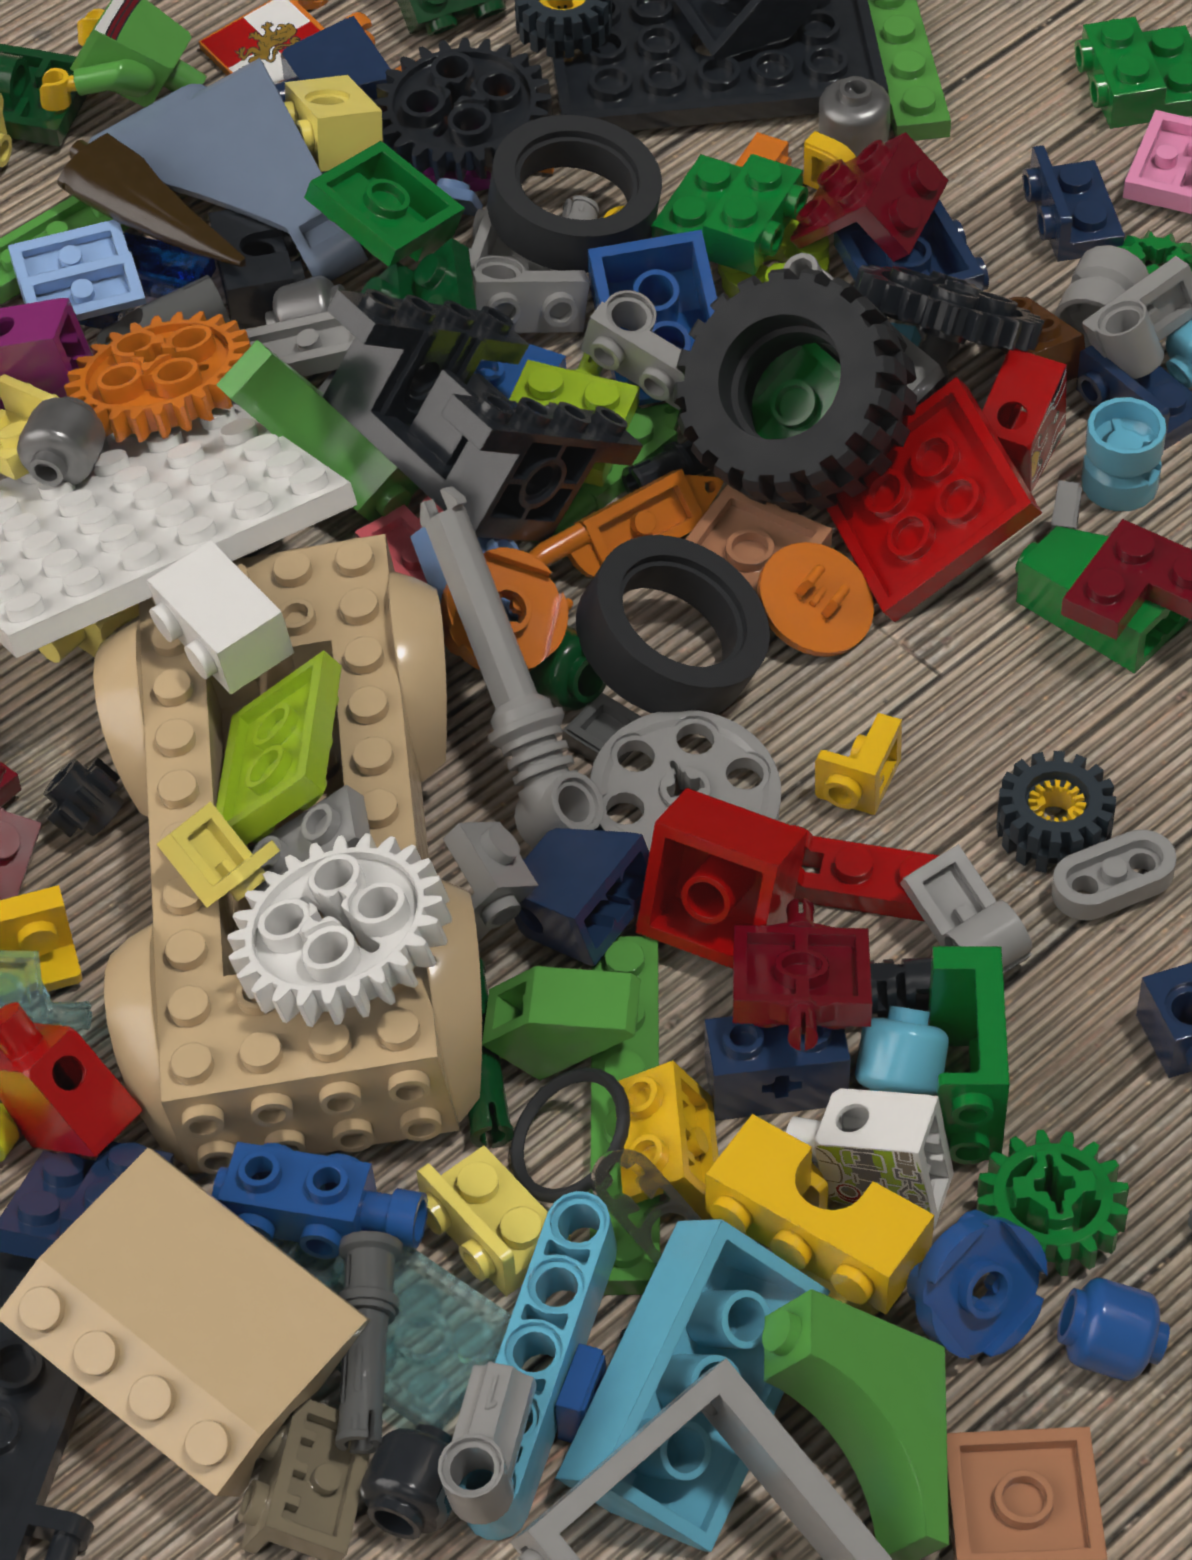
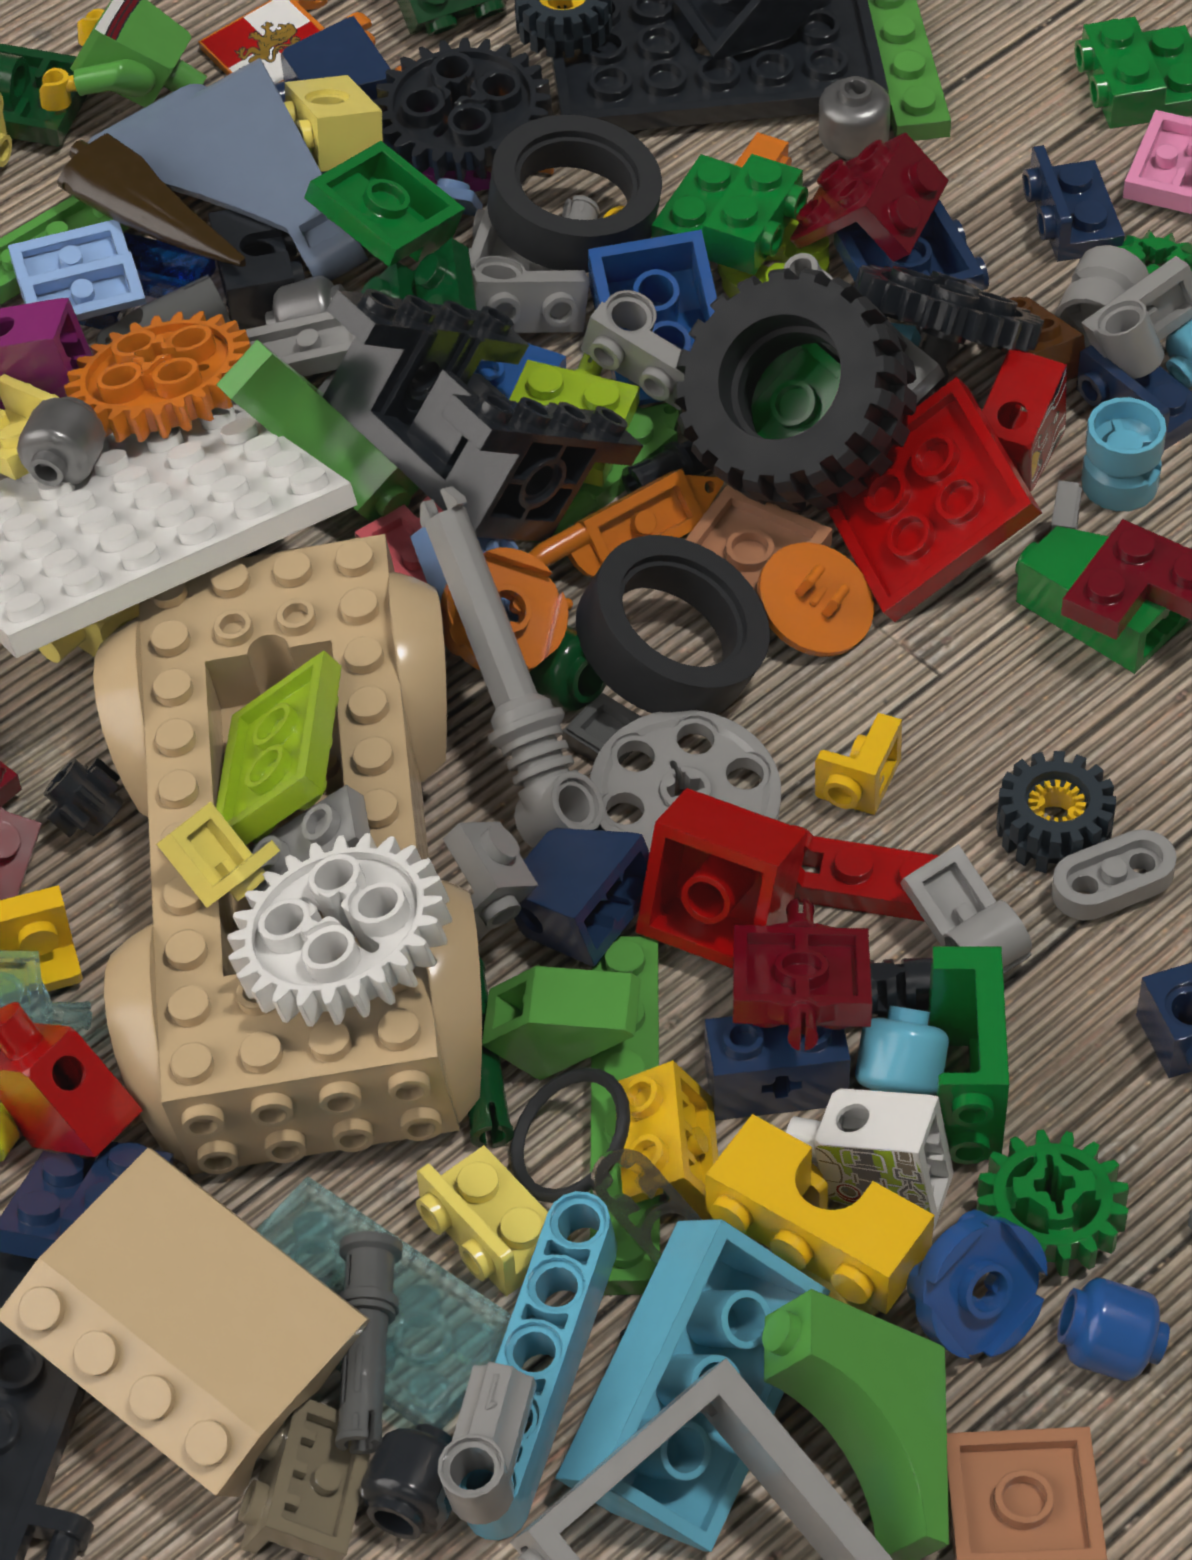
(219, 617): white brick -> none
(315, 1198): blue brick -> none
(579, 1390): blue tile -> none
(819, 154): yellow tile -> none

